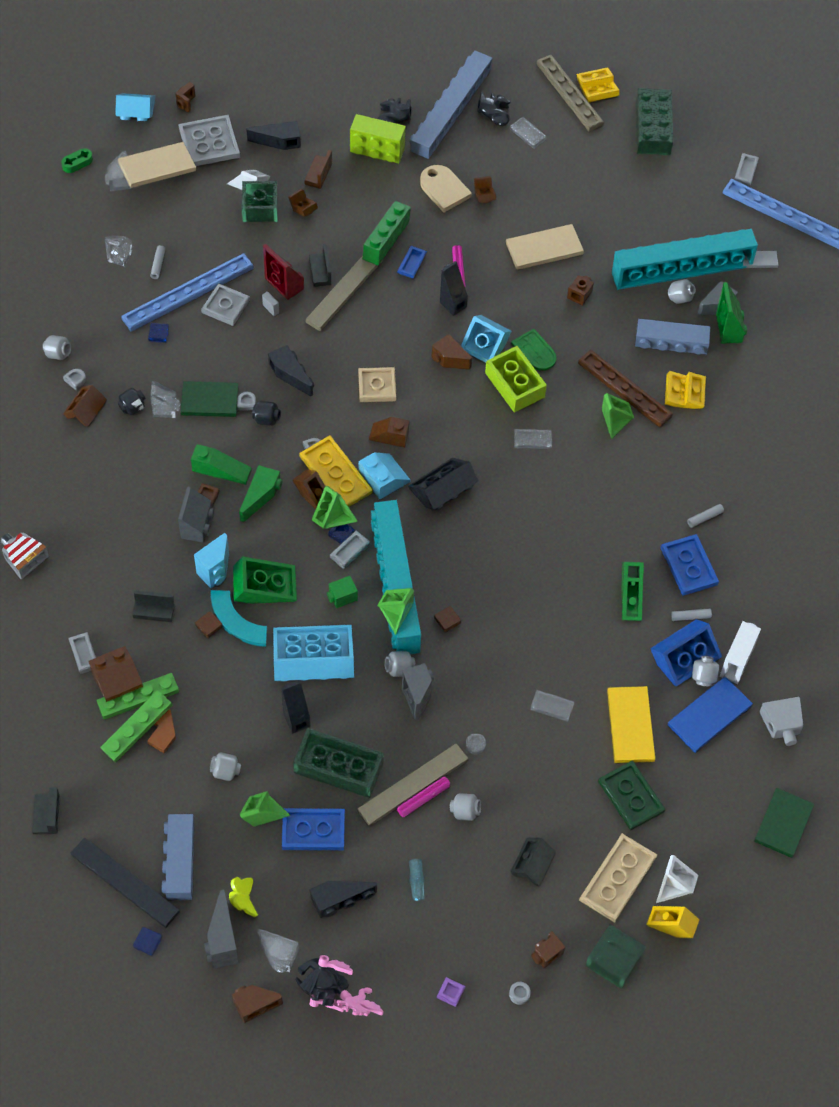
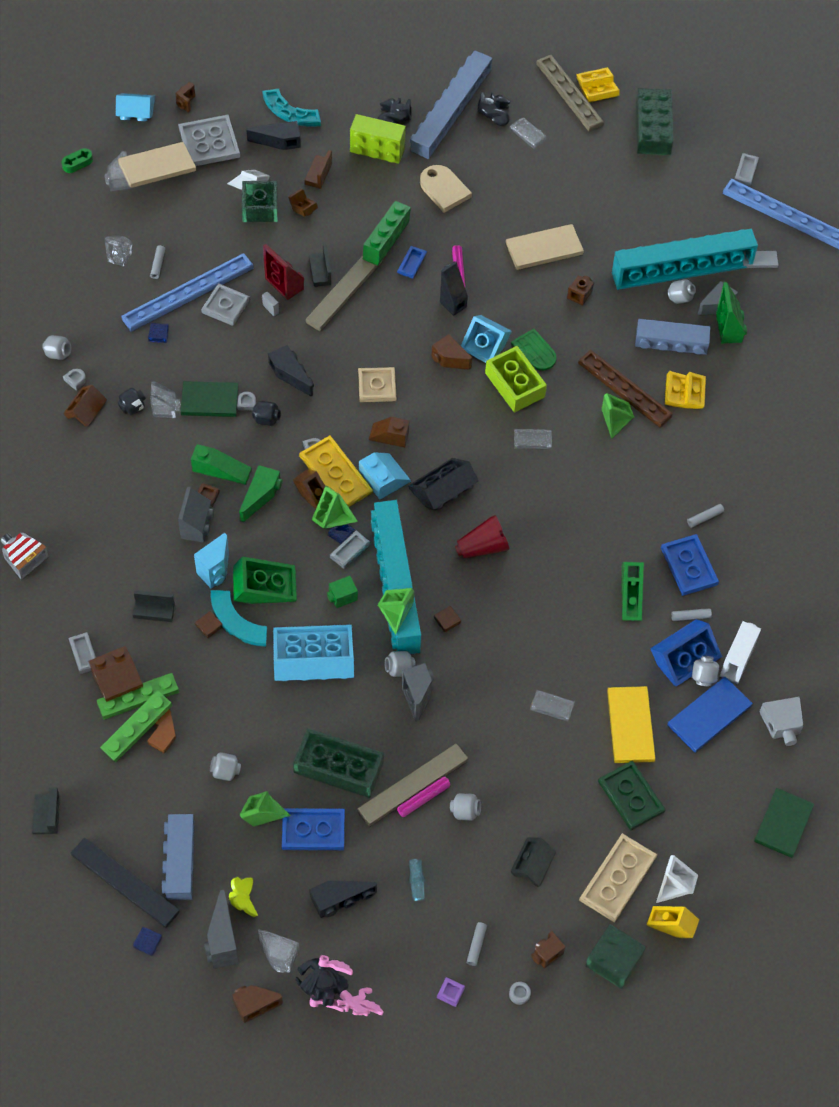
(283, 110): none -> teal tile
(295, 707): black slope -> none
(475, 744): clear tile -> none
(476, 944): none -> light grey piece
(483, 540): none -> dark red cone
(484, 189): reddish brown bracket -> none

